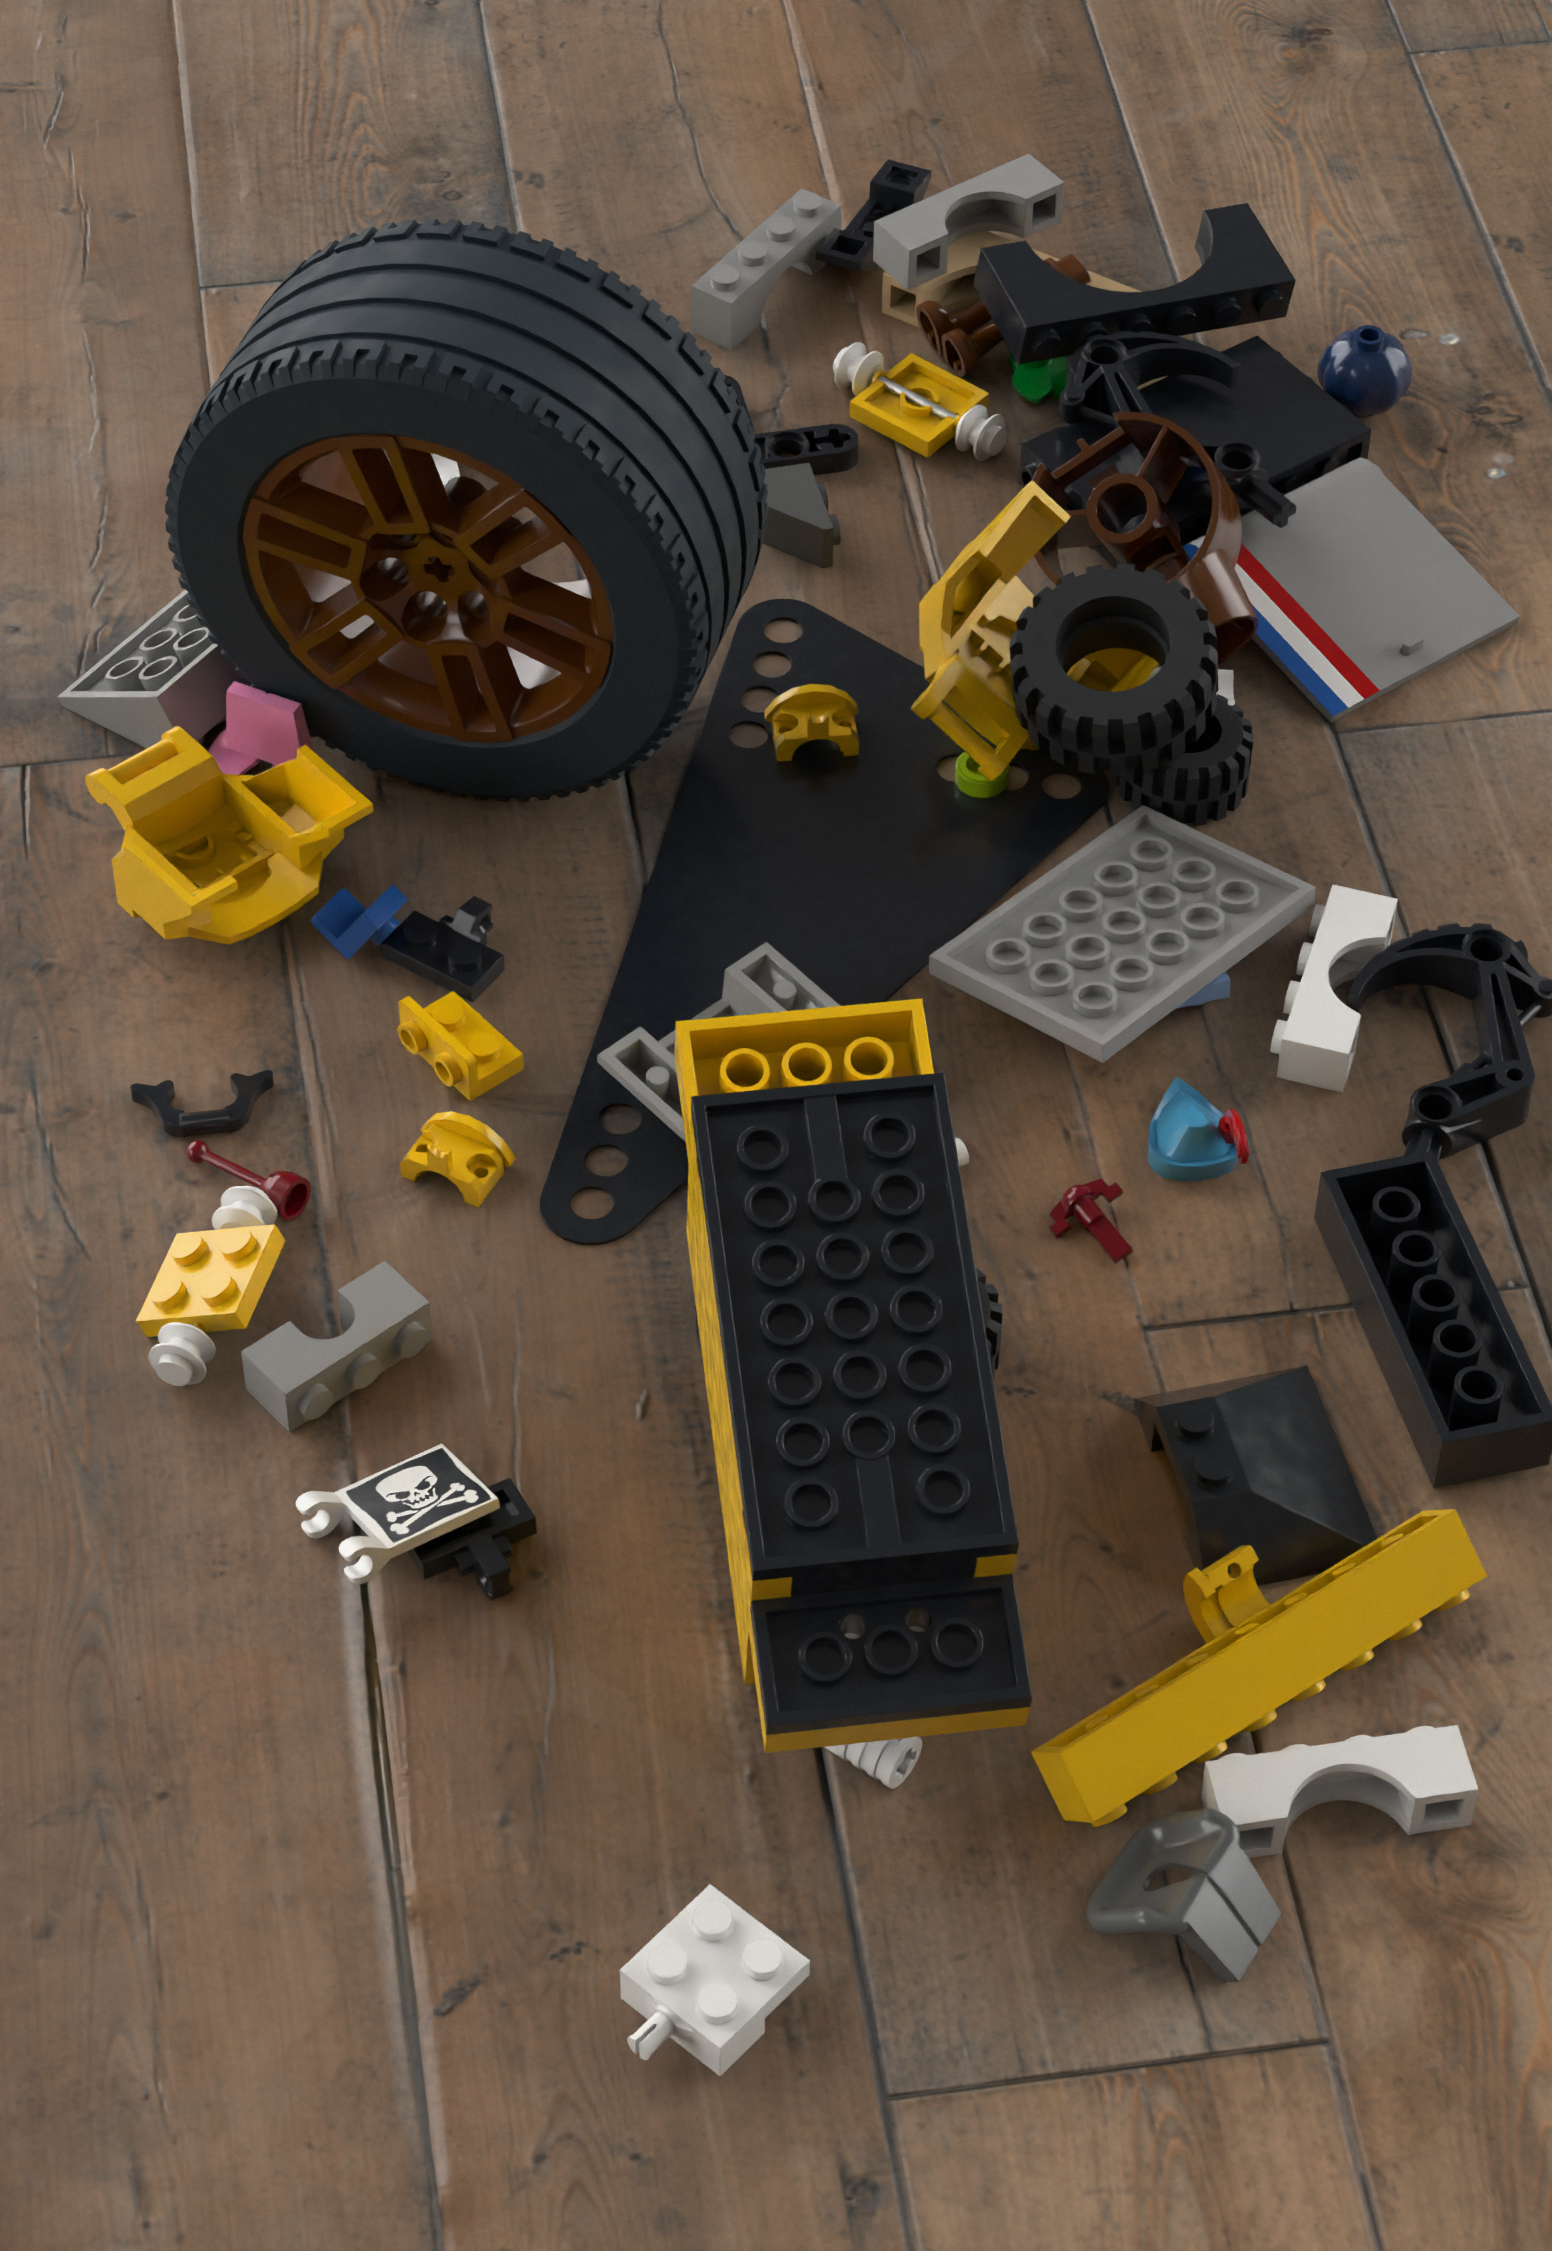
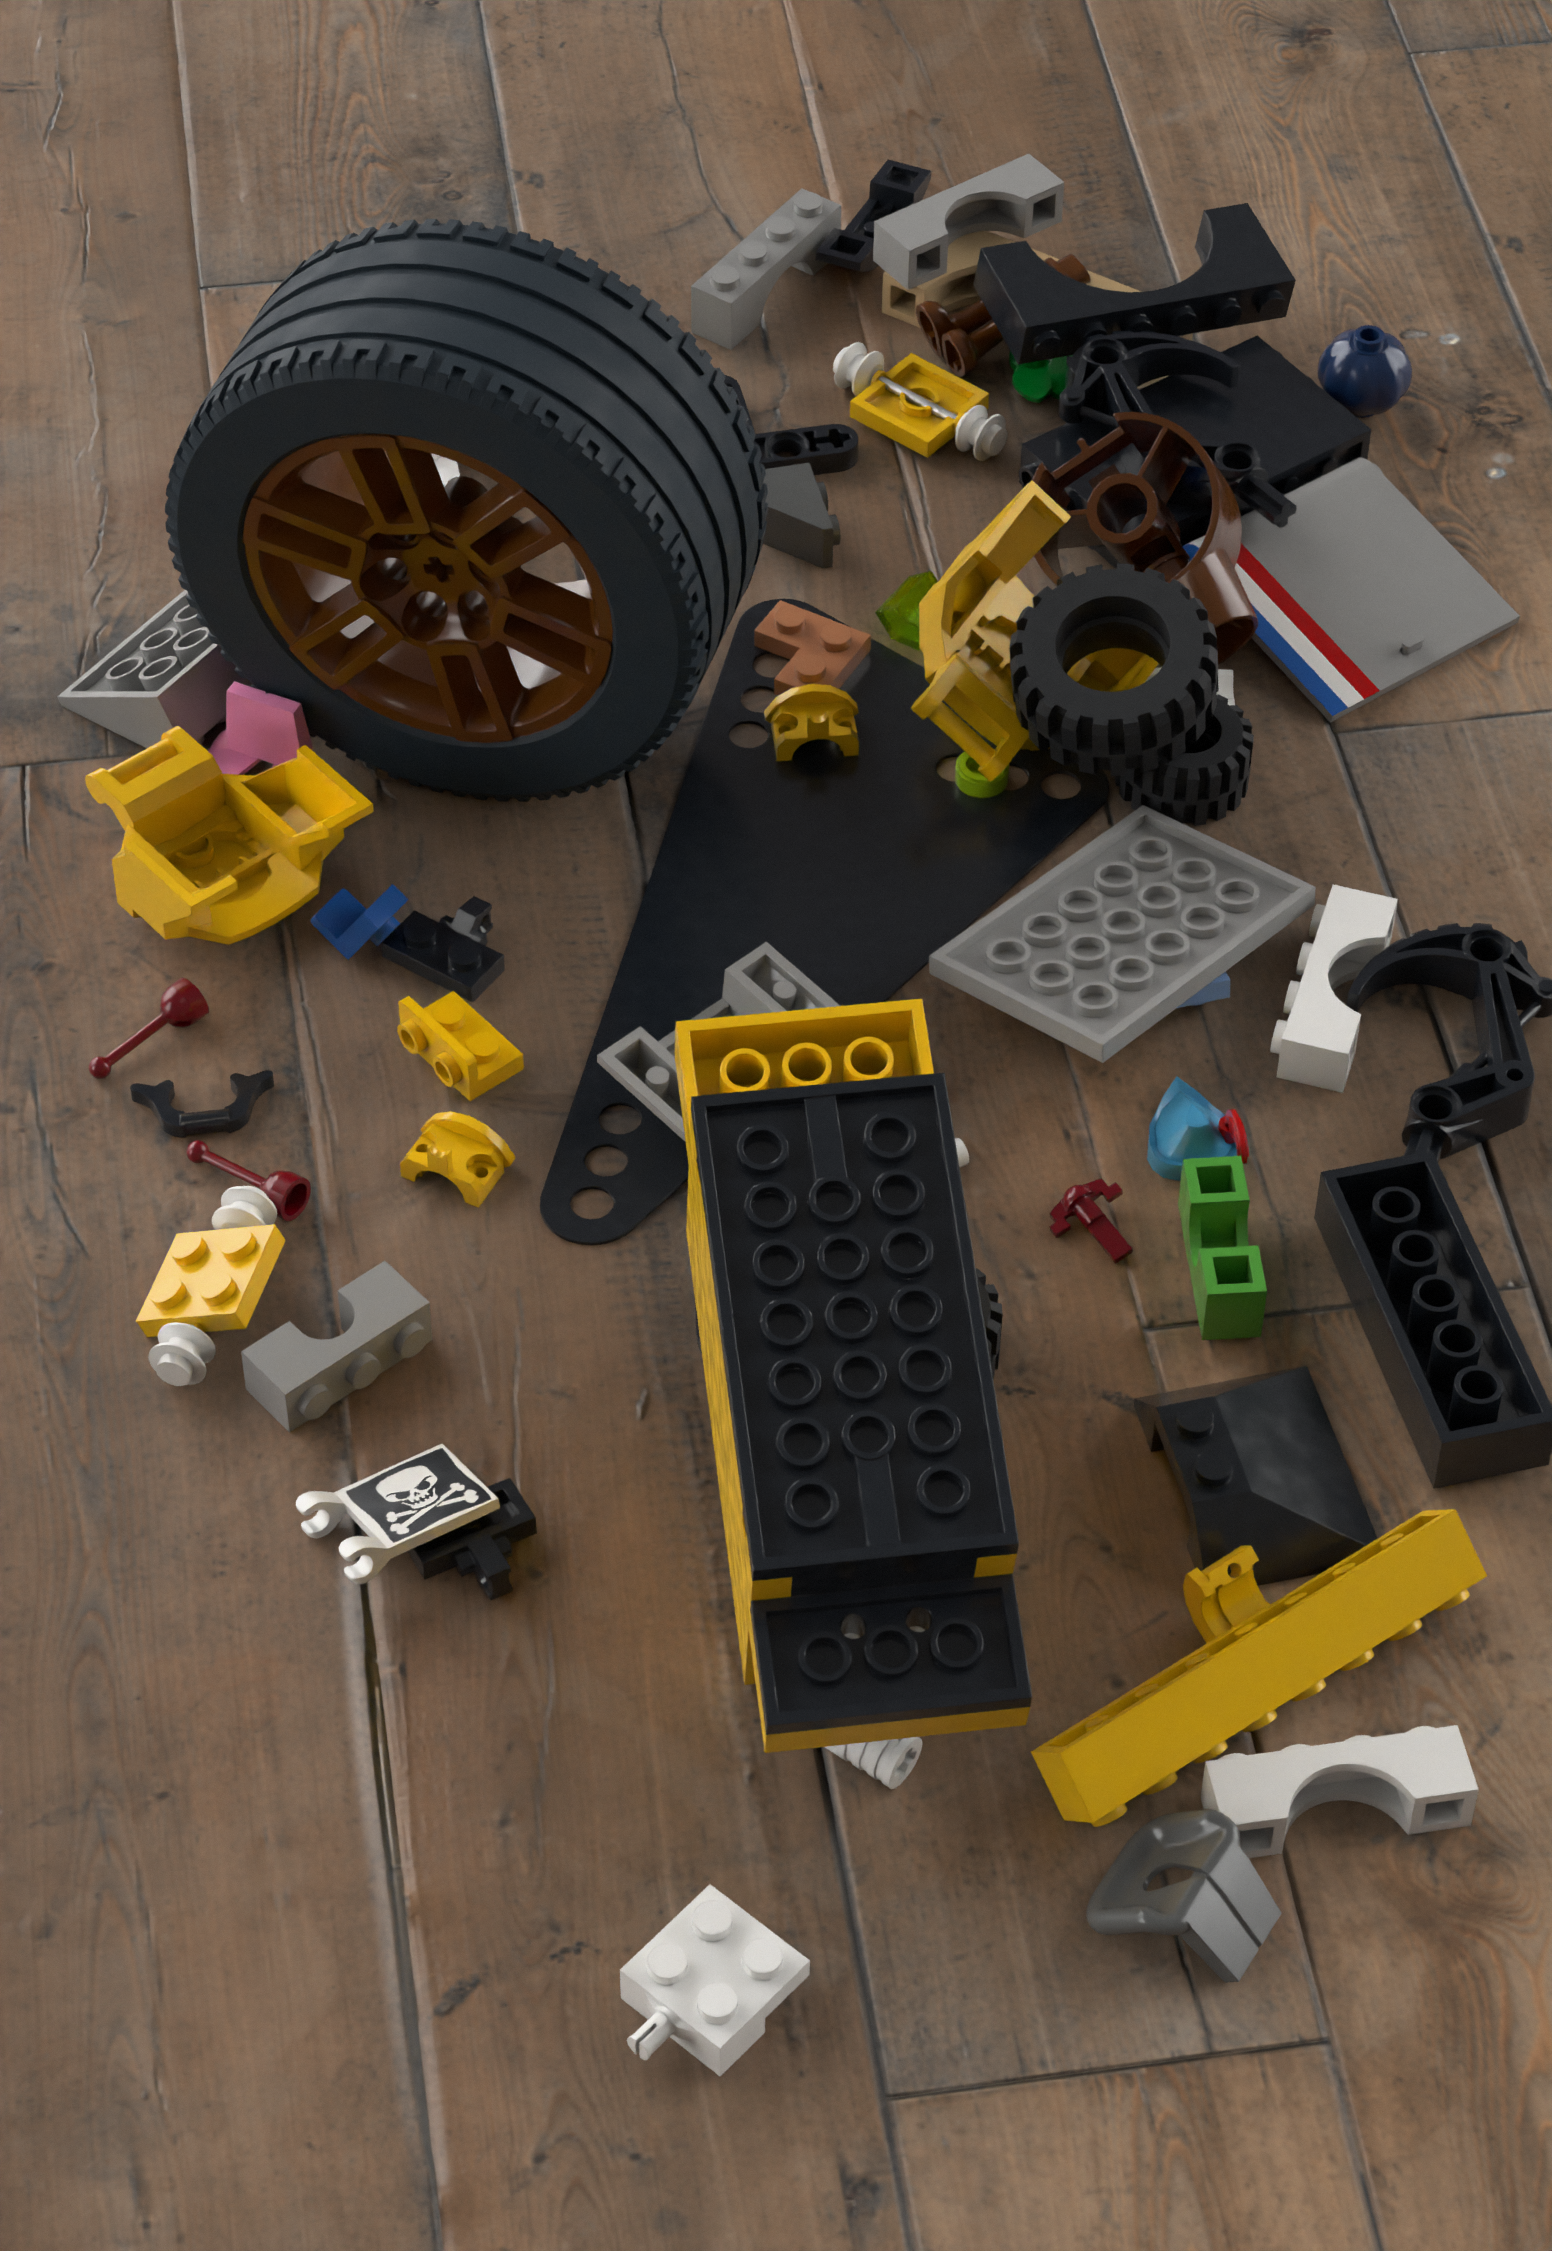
(180, 1007): none -> dark red hinge
(816, 646): none -> nougat plate
(901, 610): none -> clear neon green piece
(1222, 1265): none -> bright green arch

